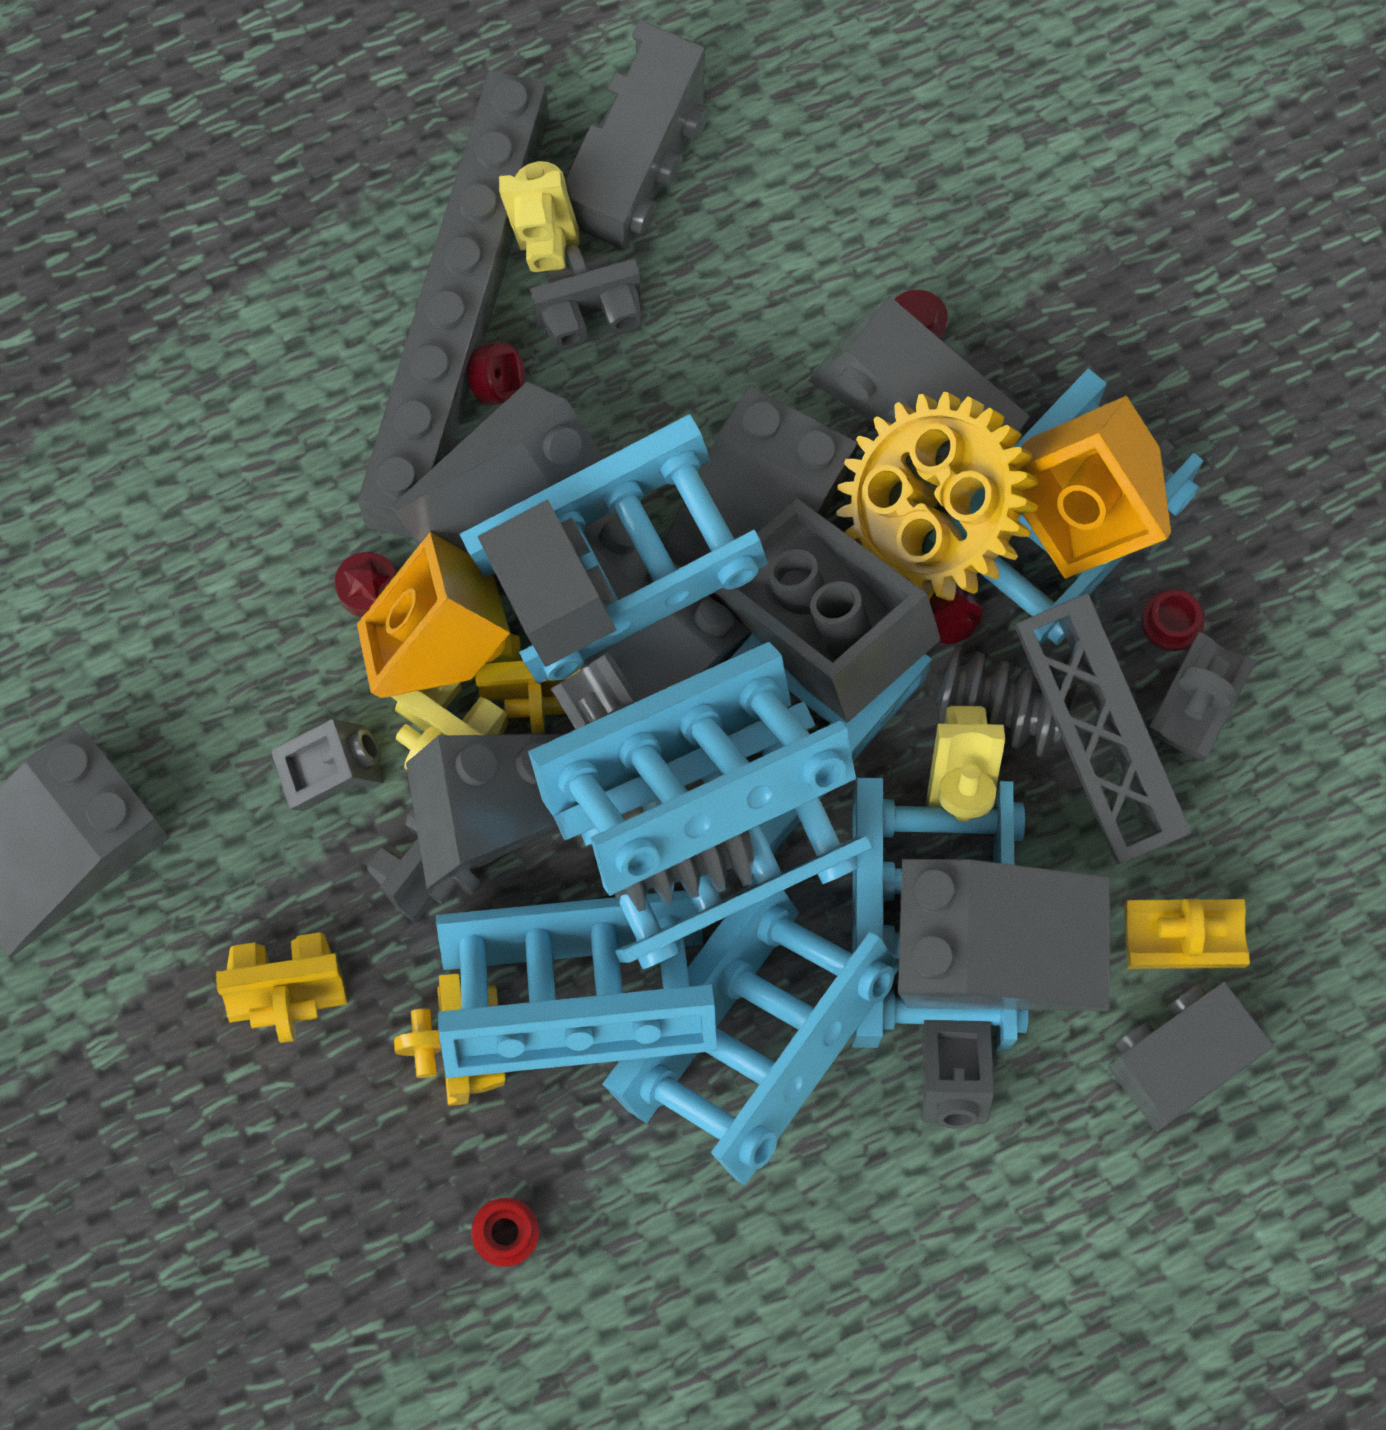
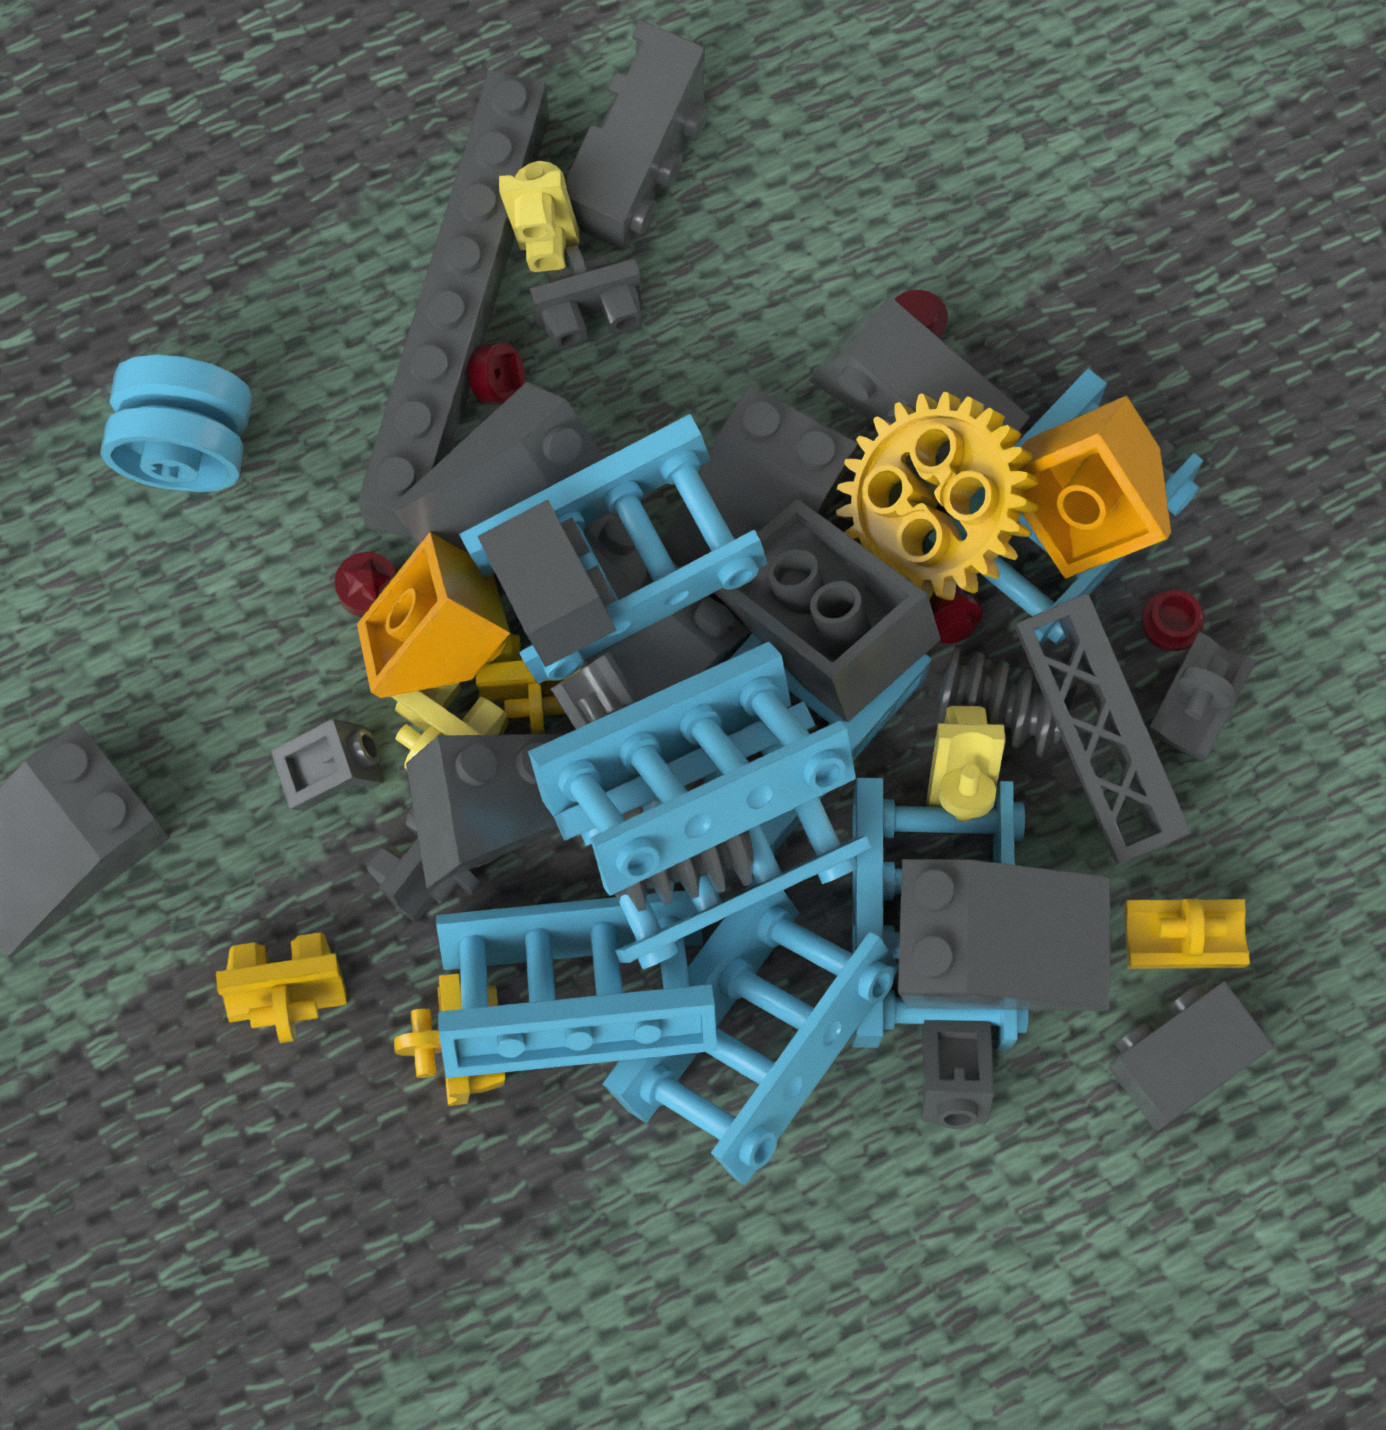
(176, 423): none -> medium azure wheel
(485, 1222): red plate -> none

